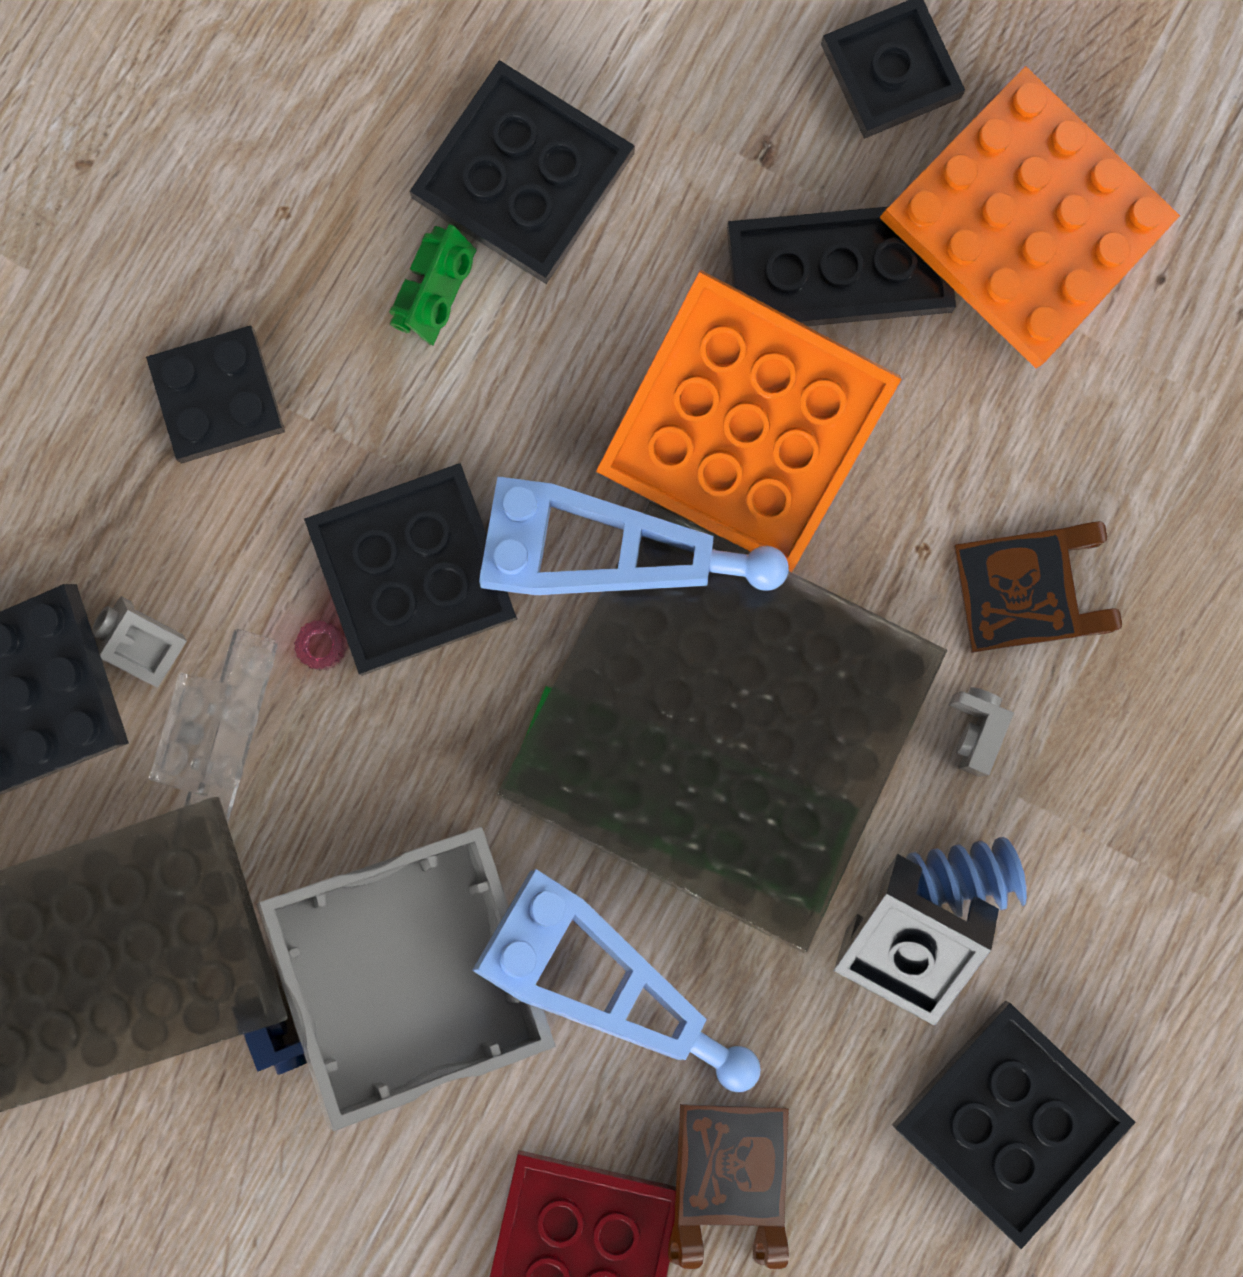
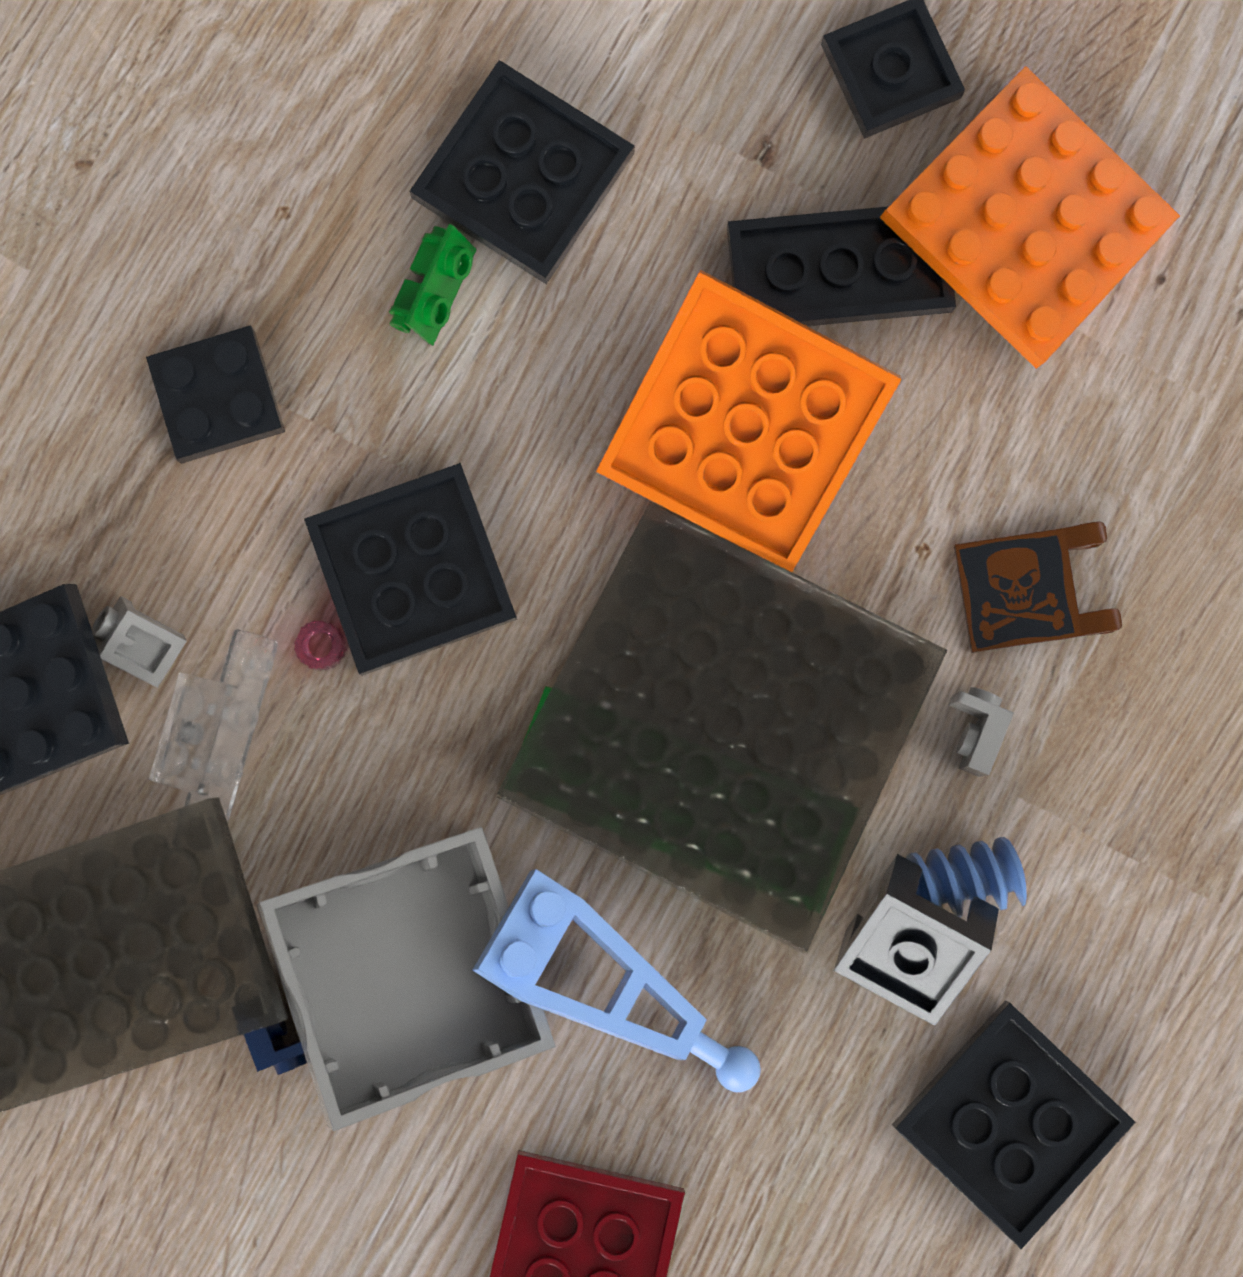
(519, 535): light blue plate -> none
(731, 1175): flag -> none

